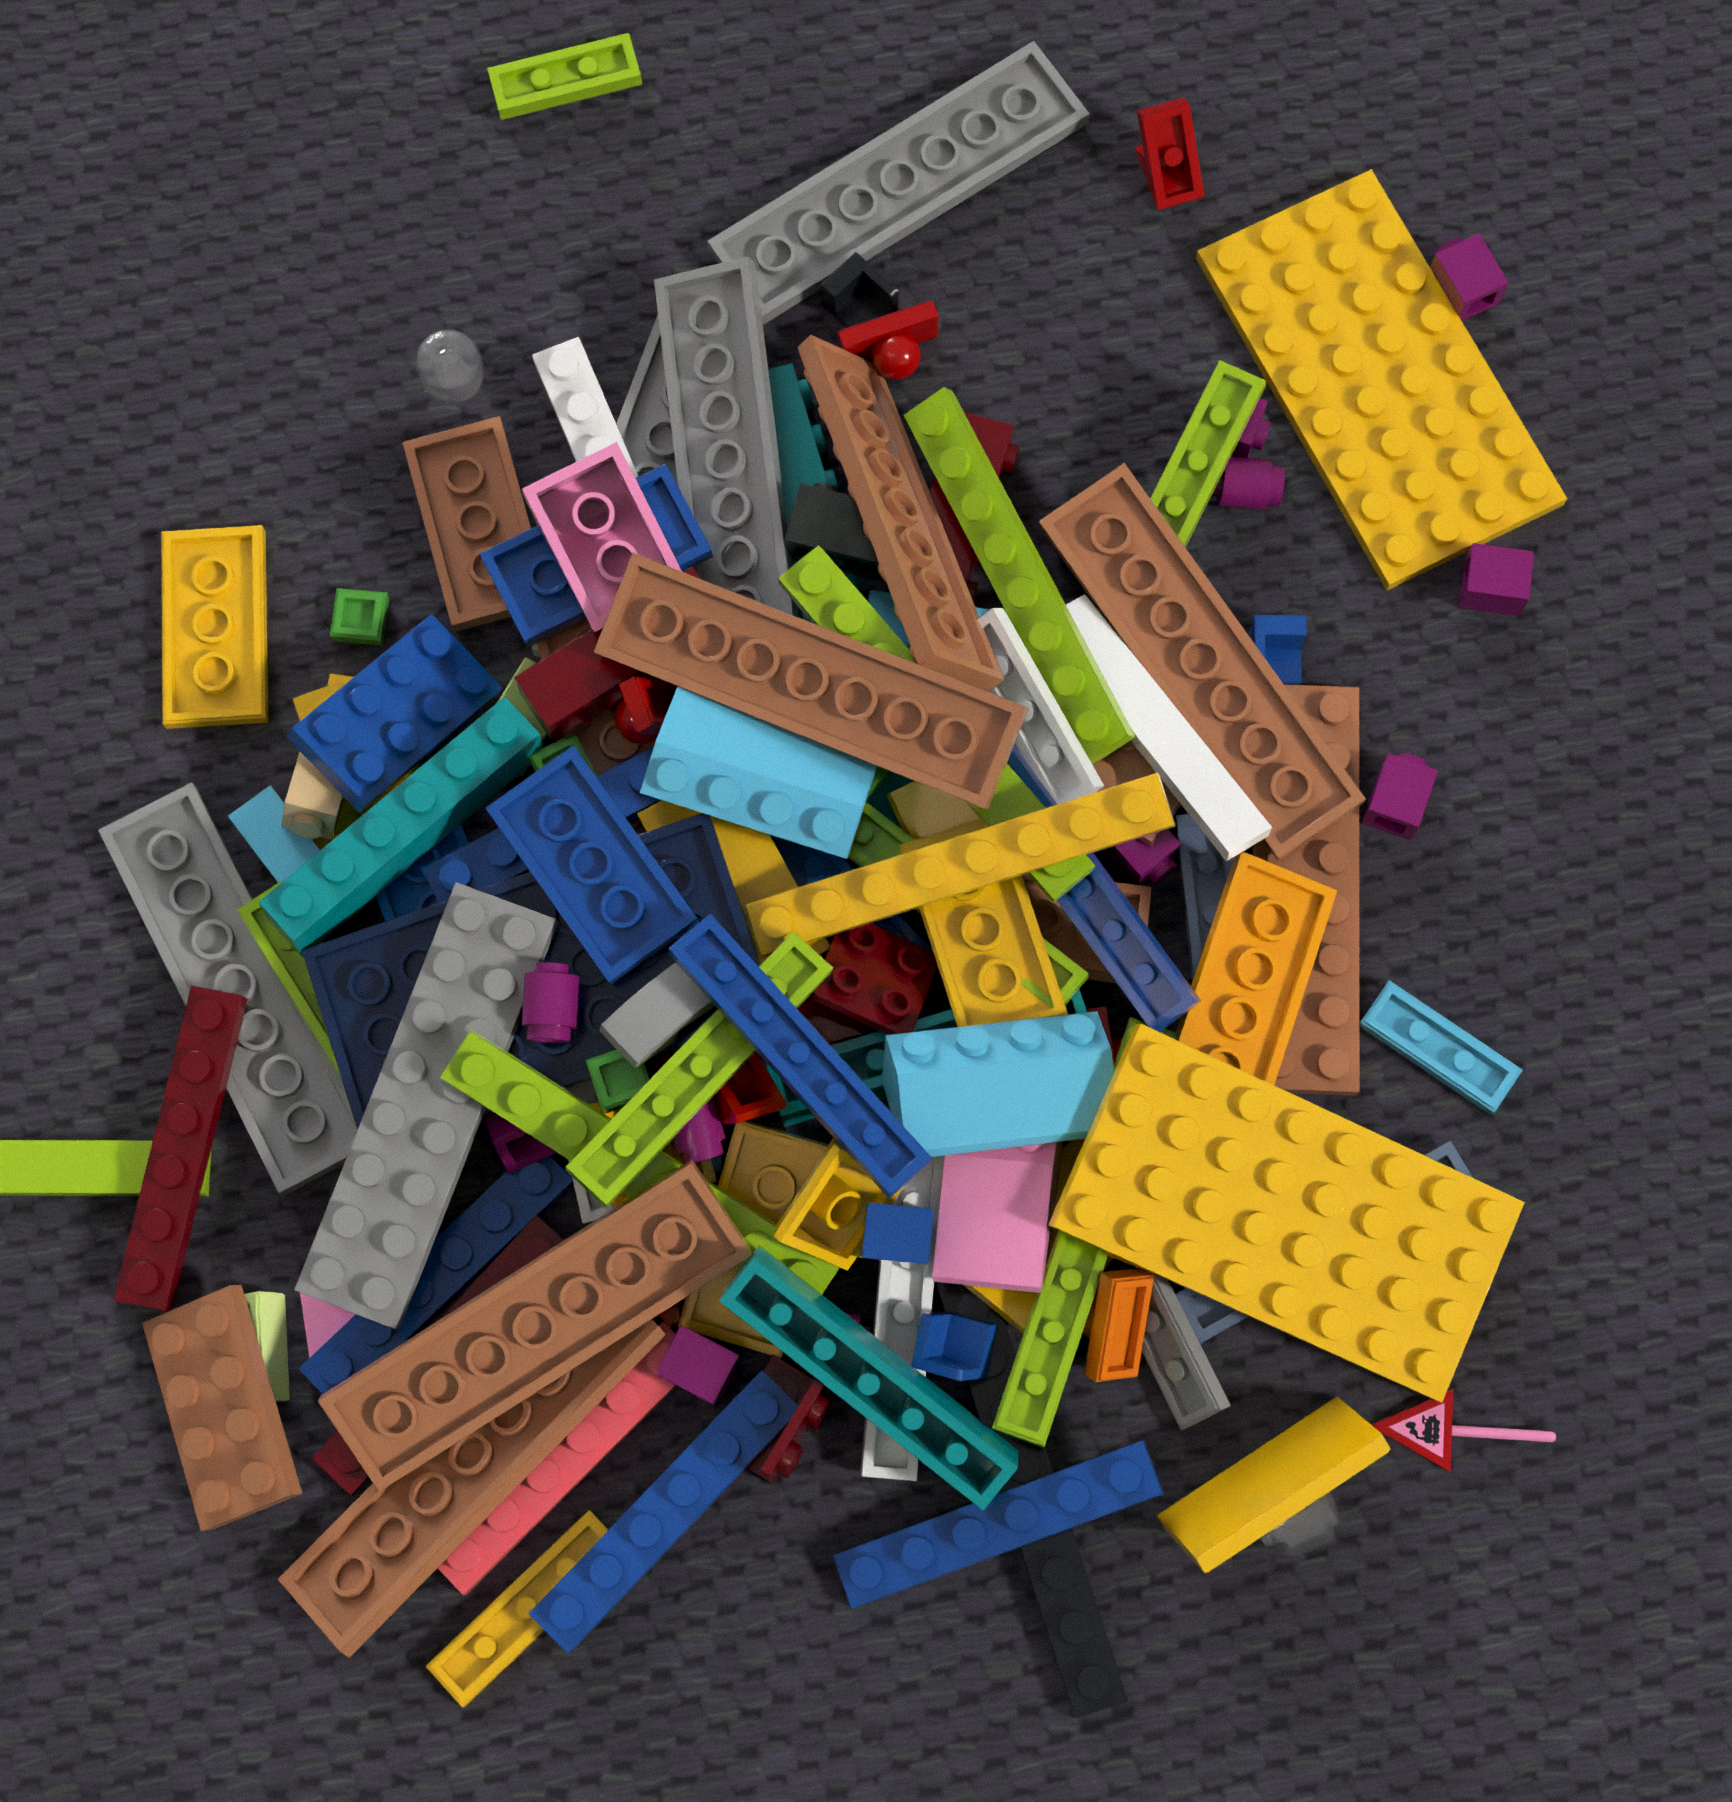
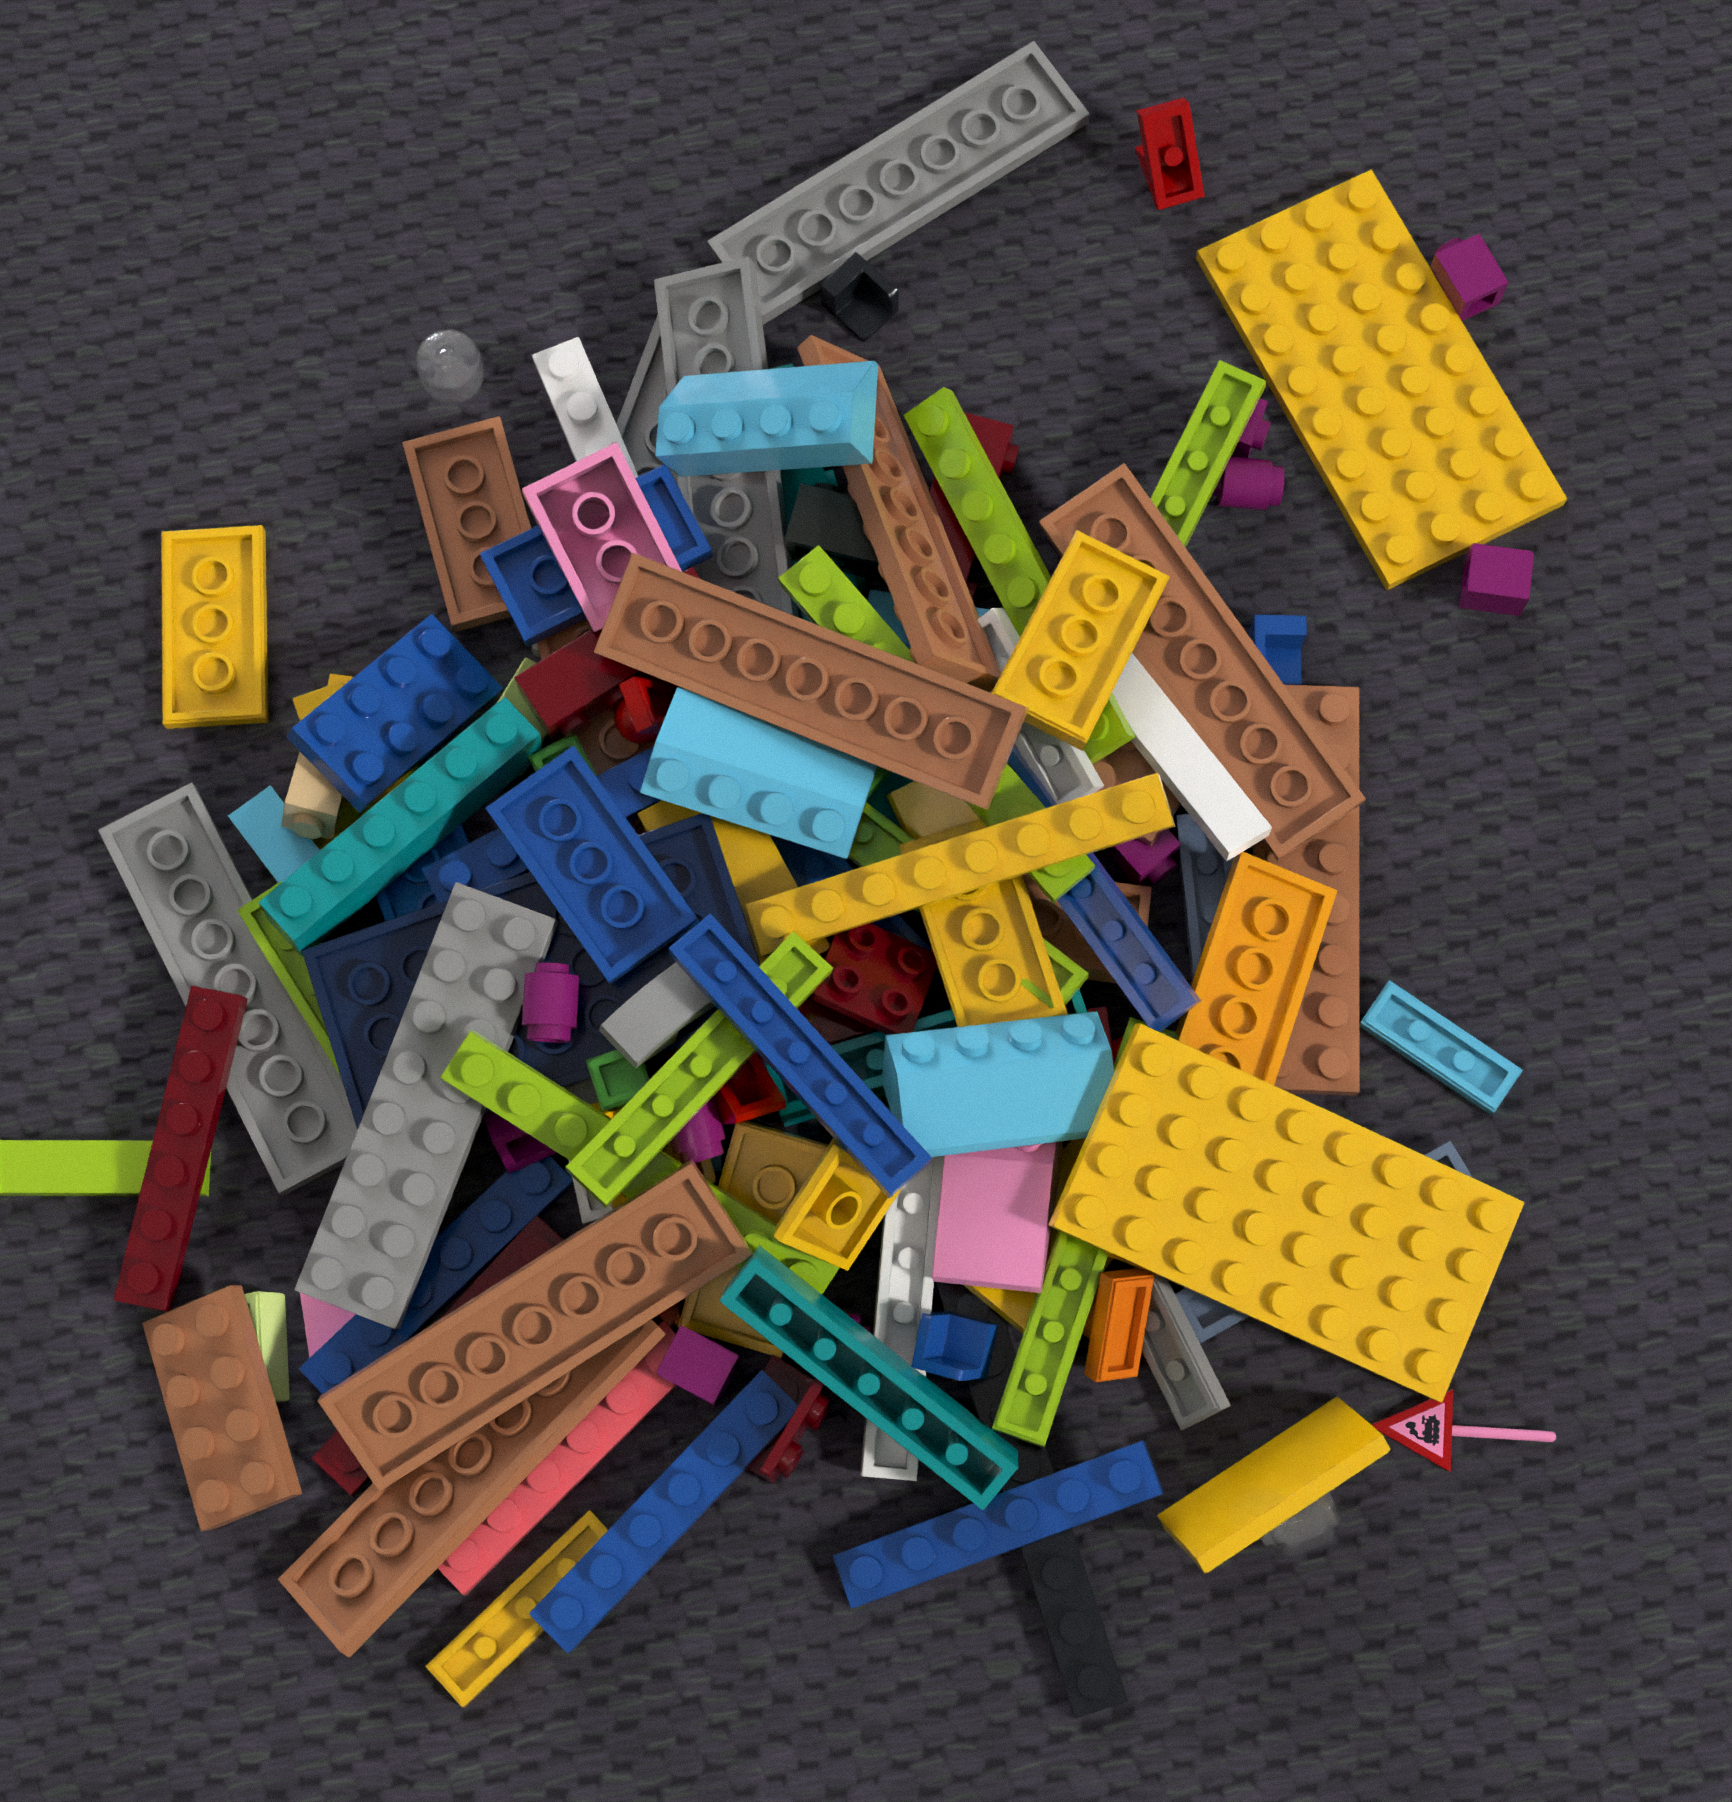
(359, 616): bright green tile -> none
(564, 76): lime plate -> none
(769, 419): none -> medium azure slope
(893, 339): red tile -> none
(897, 1233): blue panel -> none
(1080, 638): none -> yellow tile
(1400, 795): magenta brick -> none

